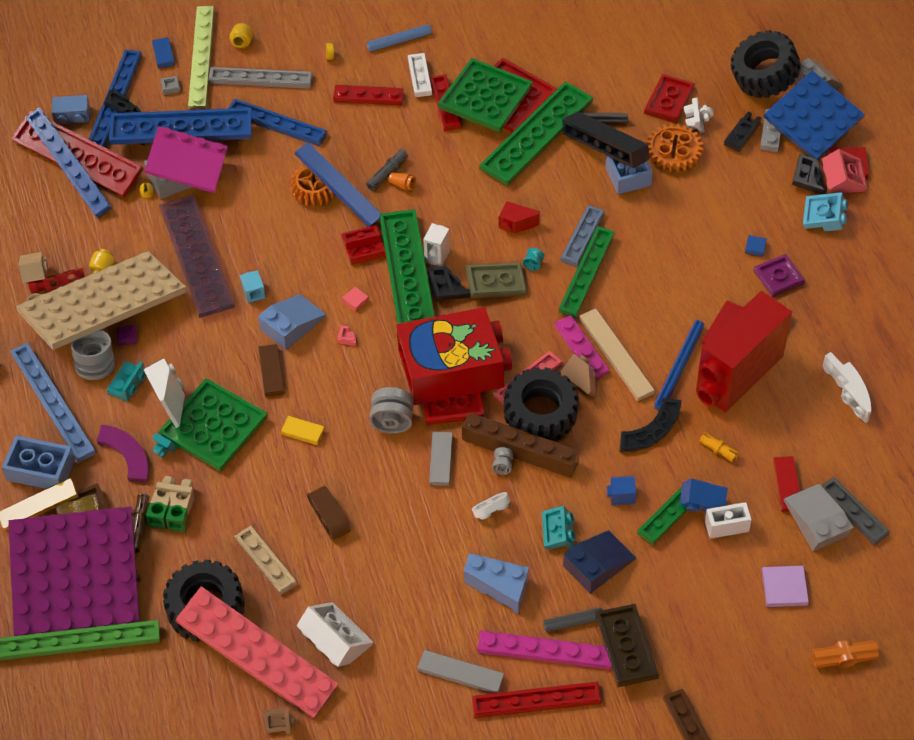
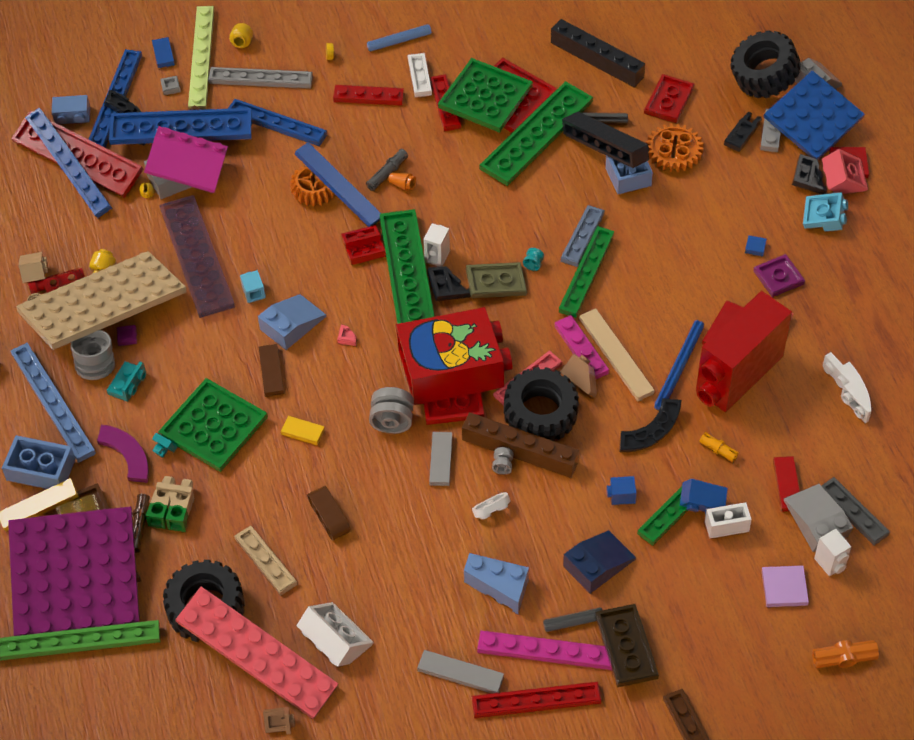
(167, 388): white slope -> none
(355, 299): coral tile -> none
(517, 218): red slope -> none
(558, 528): teal bracket -> none
(597, 53): none -> black brick
(699, 115): white hips -> none
(832, 552): none -> white brick

